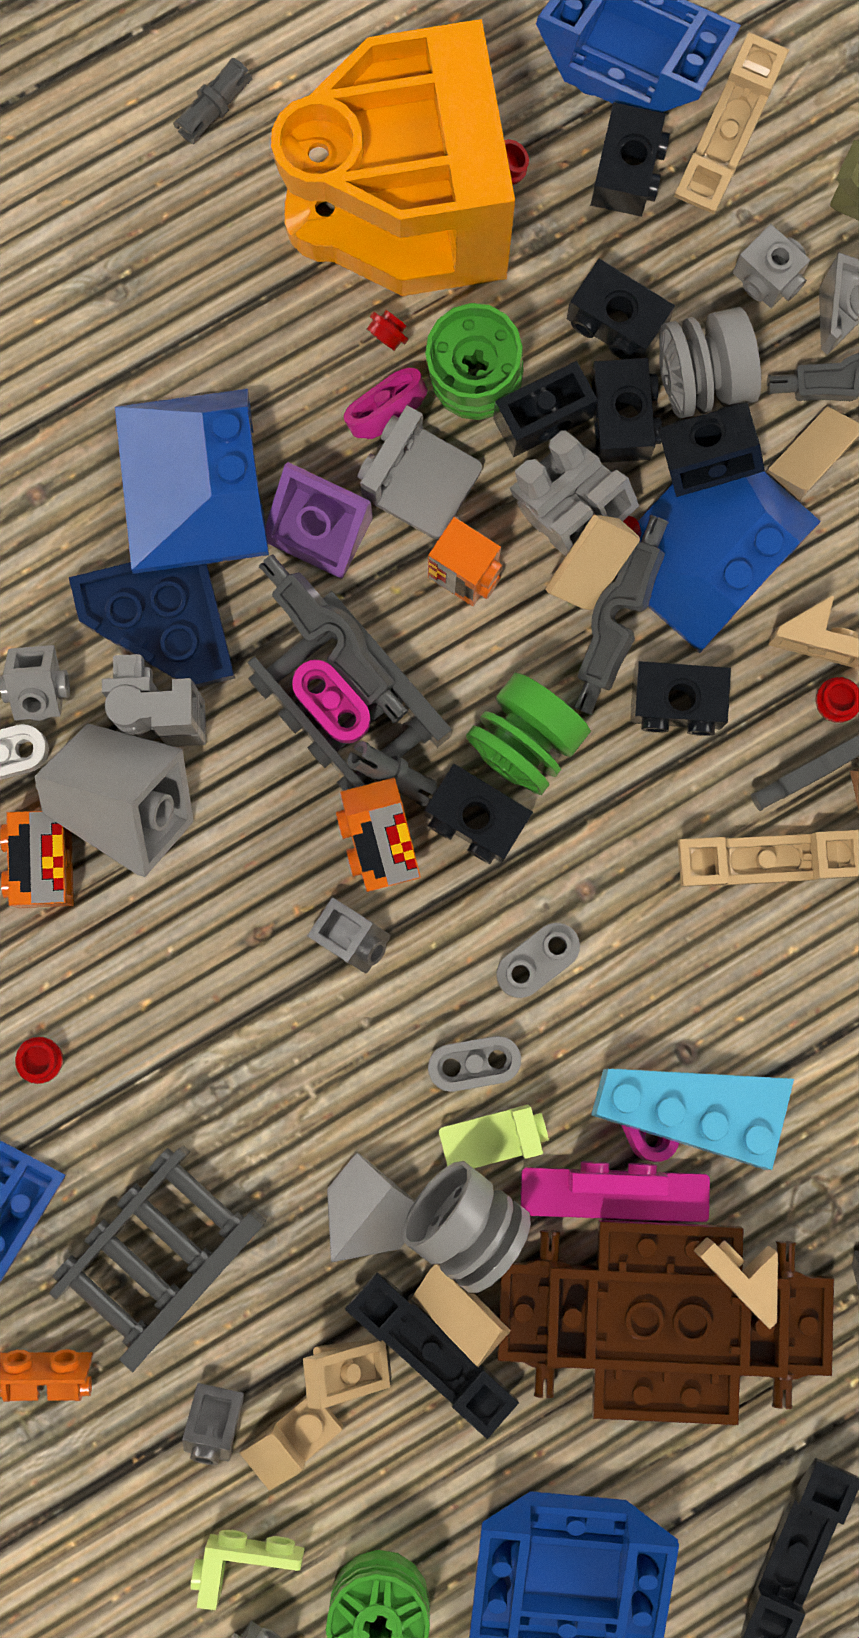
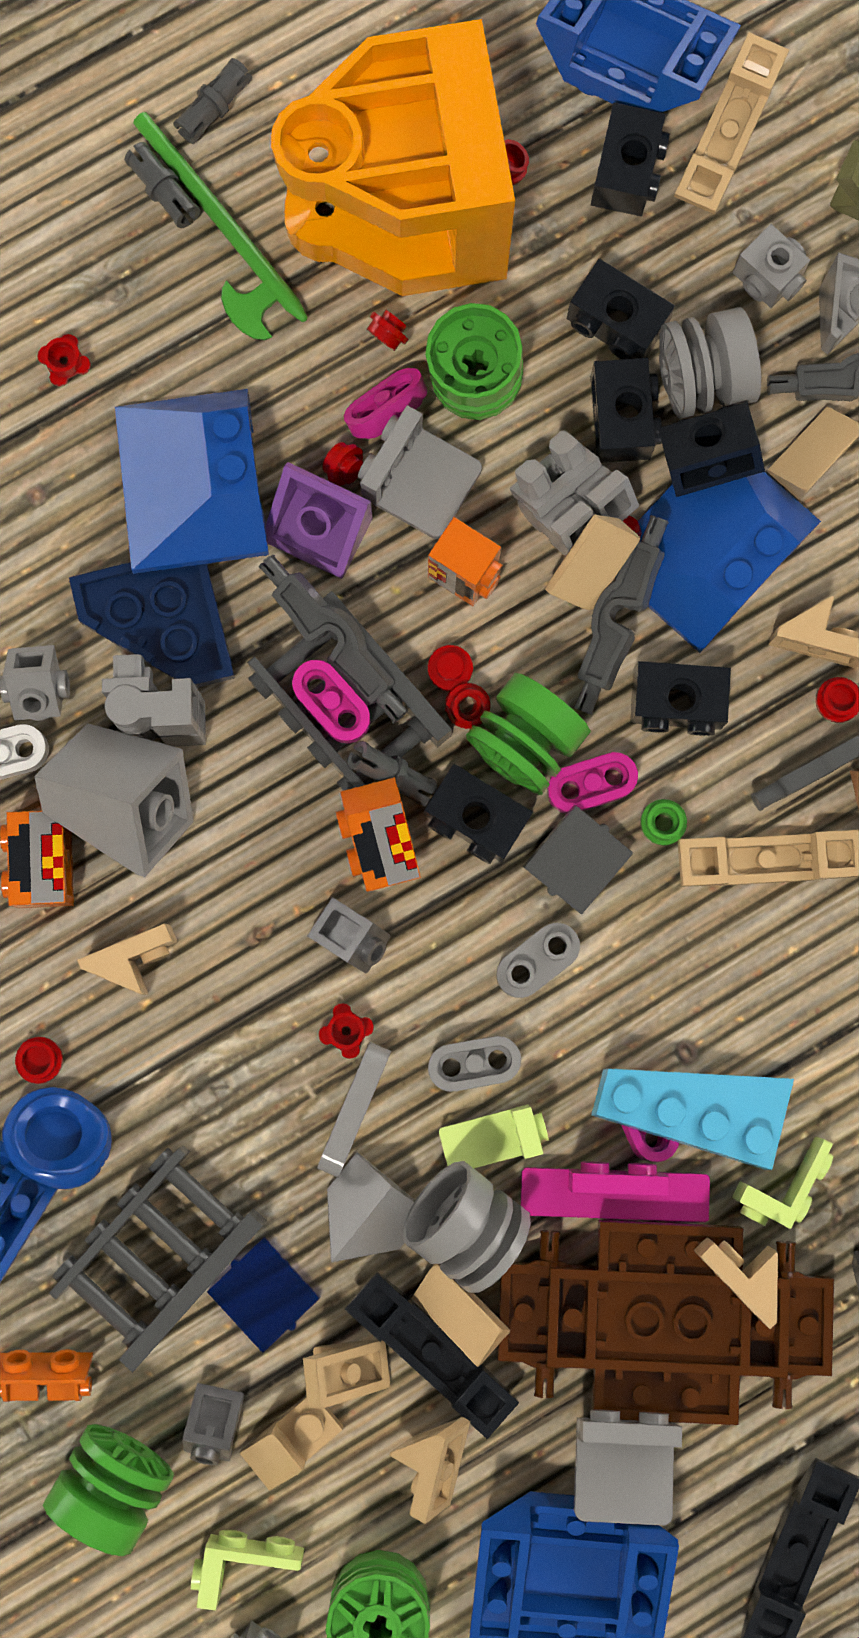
(57, 1138): none -> blue piece
(63, 347): none -> red plate
(107, 1490): none -> bright green wheel
(118, 961): none -> tan slope
(162, 185): none -> dark grey pin
(243, 309): none -> bright green piece
(263, 1294): none -> clear blue piece
(333, 1033): none -> red plate
(343, 463): none -> red plate
(354, 1109): none -> light grey beam
(437, 1460): none -> tan slope
(450, 667): none -> red plate
(455, 696): none -> red plate
(544, 408): black brick -> none
(578, 859): none -> dark grey piece
(591, 782): none -> dark pink plate
(625, 1468): none -> light grey bracket
(675, 814): none -> bright green plate
(796, 1201): none -> yellowish green bracket

